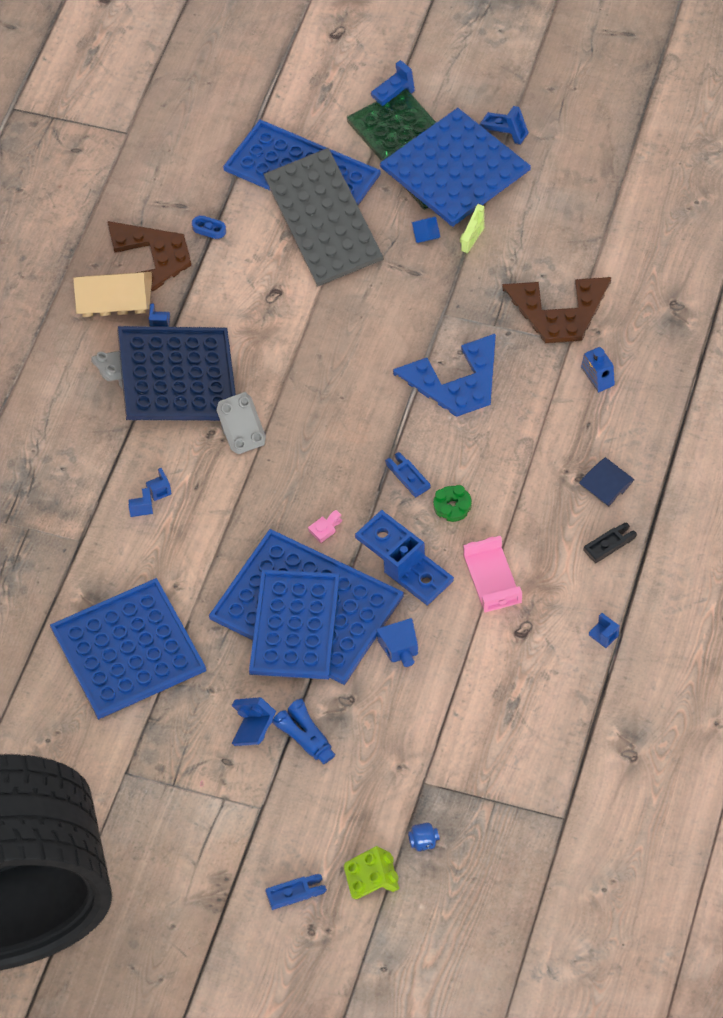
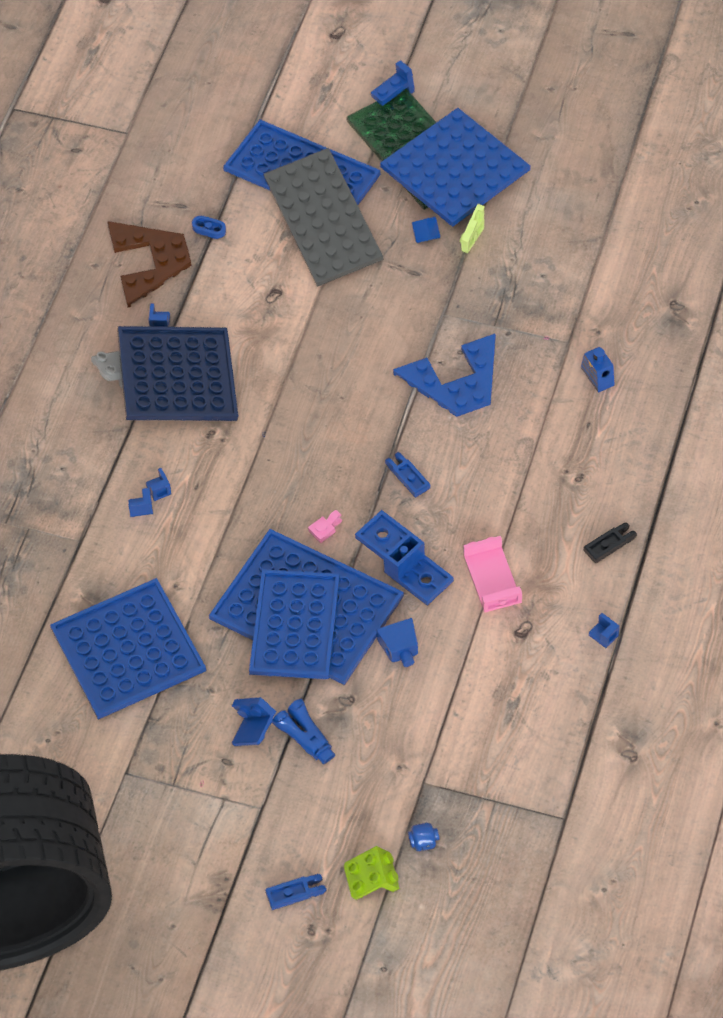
(113, 293): tan windscreen -> none
(241, 423): light grey shield -> none
(452, 493): green plate -> none
(509, 123): blue bracket -> none
(559, 324): reddish brown wing -> none
(606, 481): dark blue slope -> none

